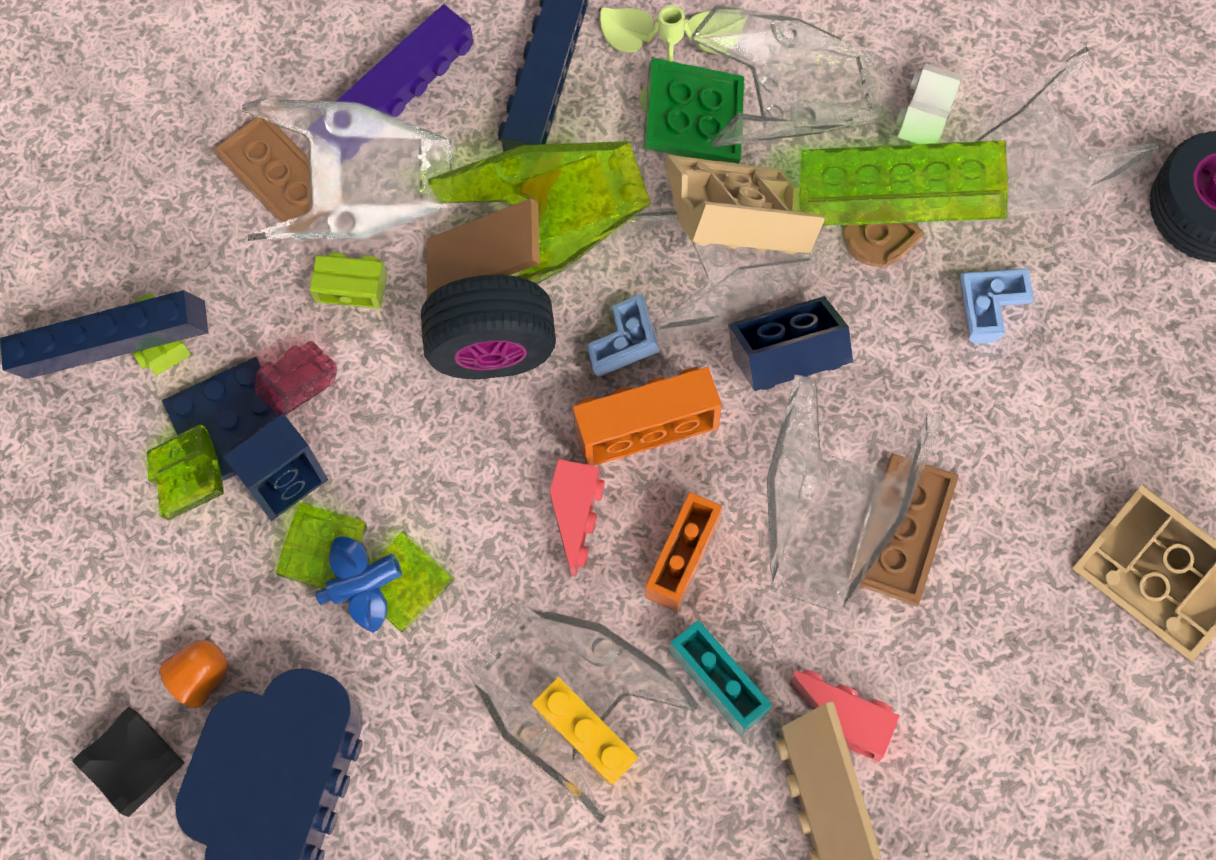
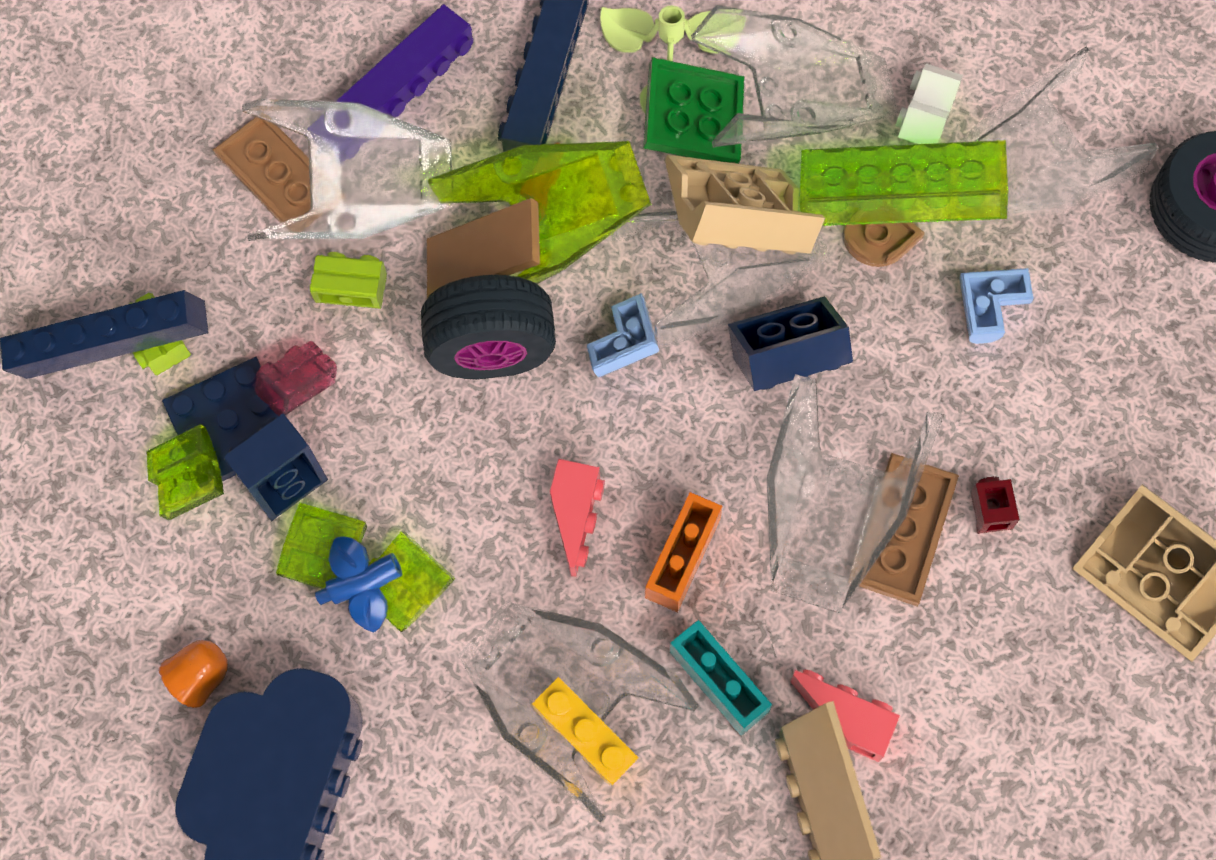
(128, 762): black brick -> none
(647, 416): orange brick -> none
(1002, 494): none -> dark red brick

